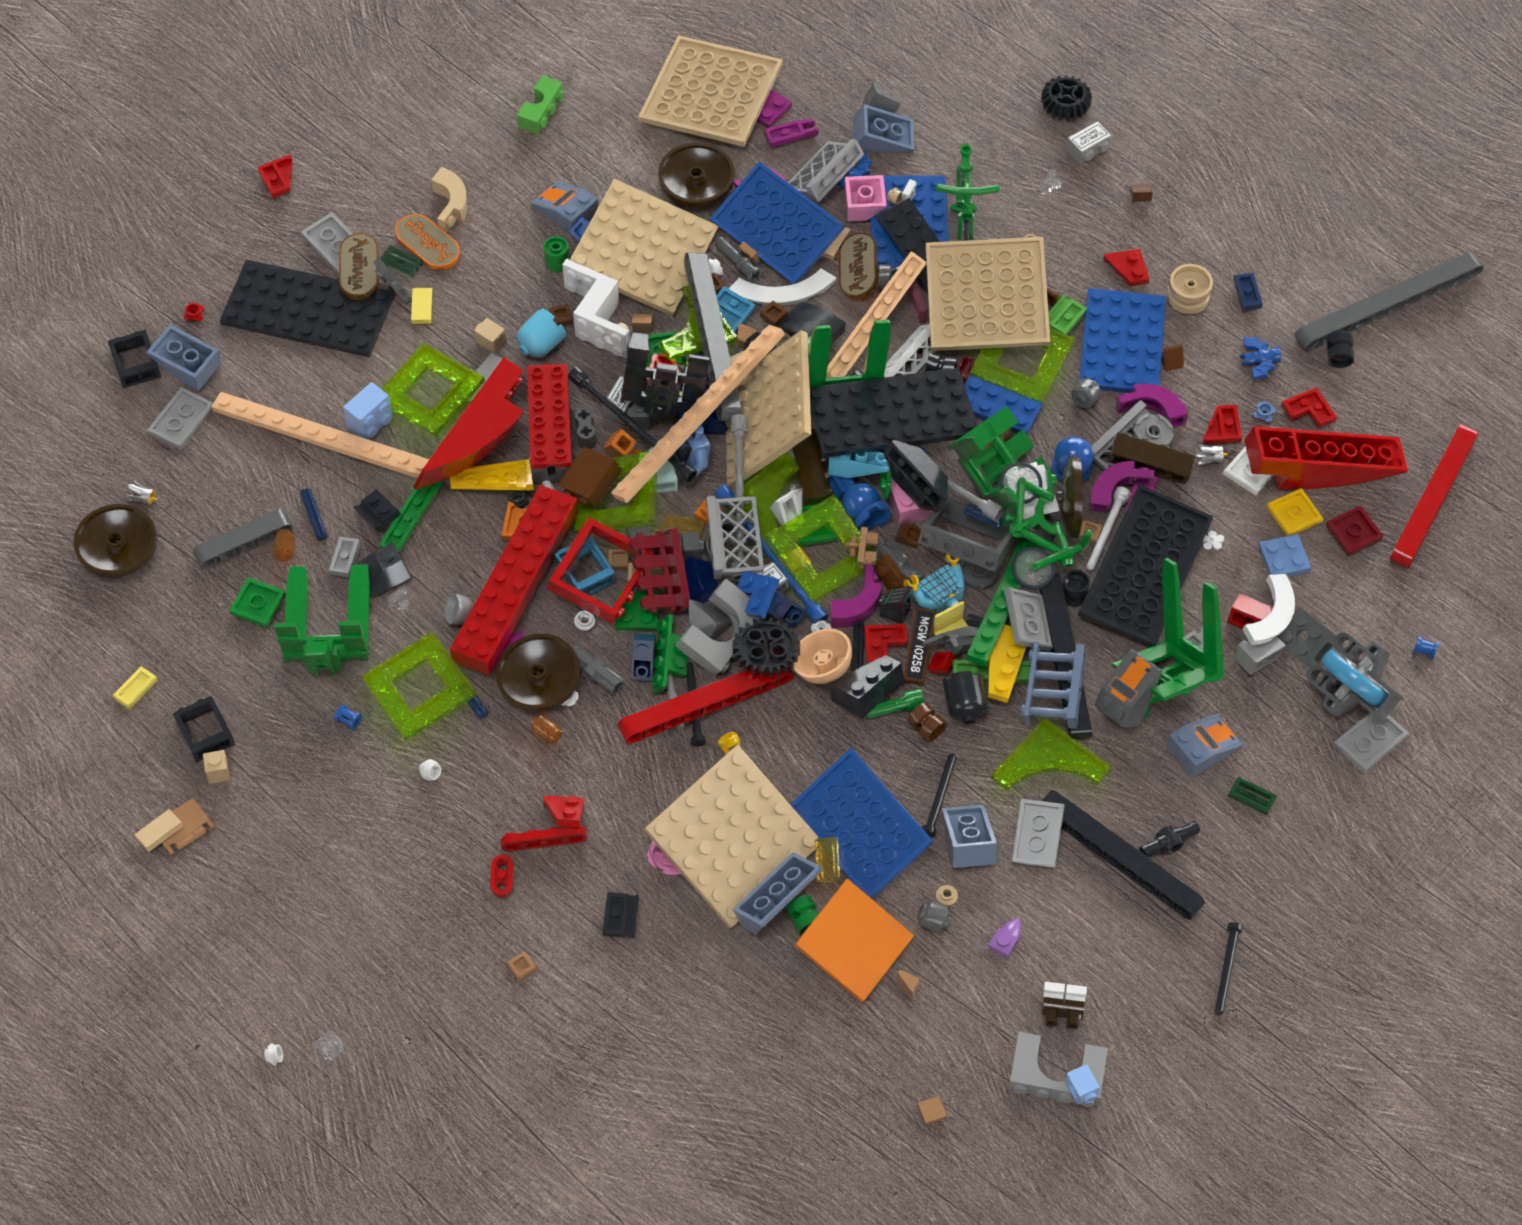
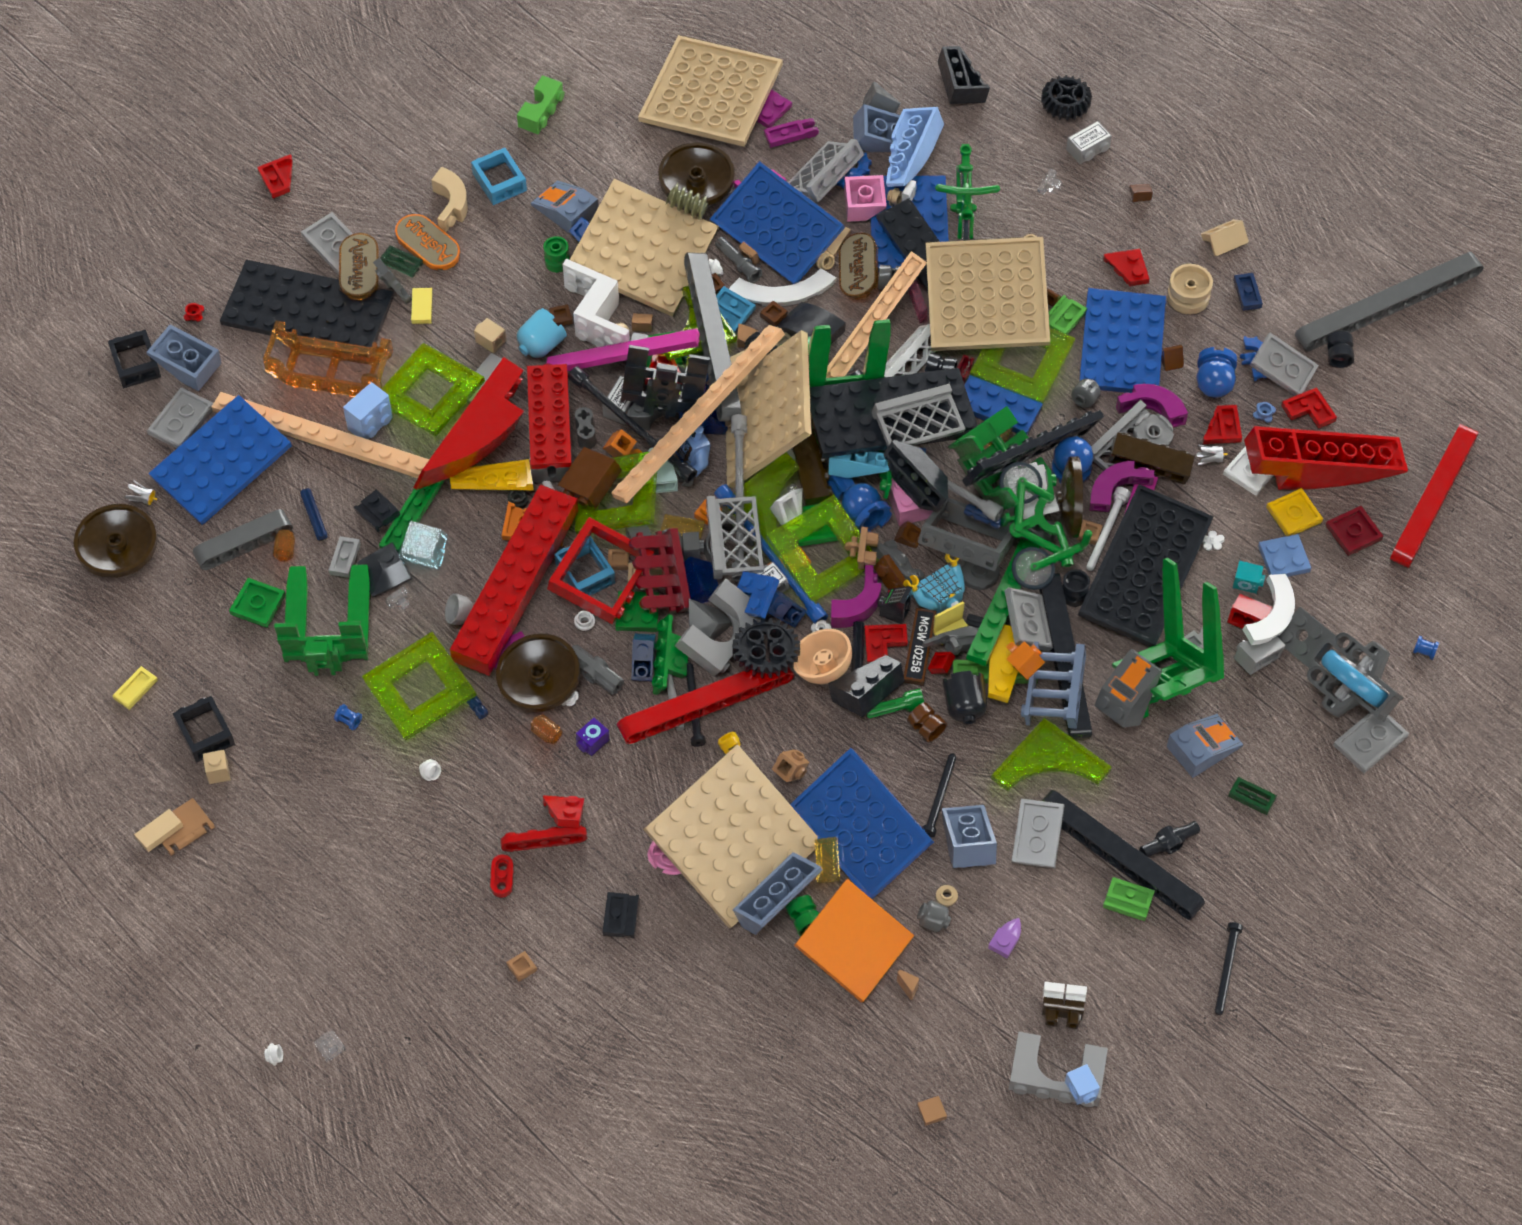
(220, 459): none -> blue plate
(328, 349): none -> clear orange windscreen
(424, 545): none -> clear light blue plate
(499, 192): none -> dark azure window
(592, 737): none -> dark purple brick
(619, 351): none -> dark pink tile
(687, 201): none -> olive piece
(791, 765): none -> medium nougat brick
(825, 261): none -> tan plate
(912, 143): none -> light blue wedge
(914, 401): none -> light grey fence
(959, 77): none -> black wedge
(1025, 658): none -> orange brick
(1031, 447): none -> black plate
(1128, 899): none -> bright green plate
(1216, 372): none -> blue tile
(1226, 236): none -> tan panel
(1249, 577): none -> teal brick
(1284, 365): none -> light grey tile

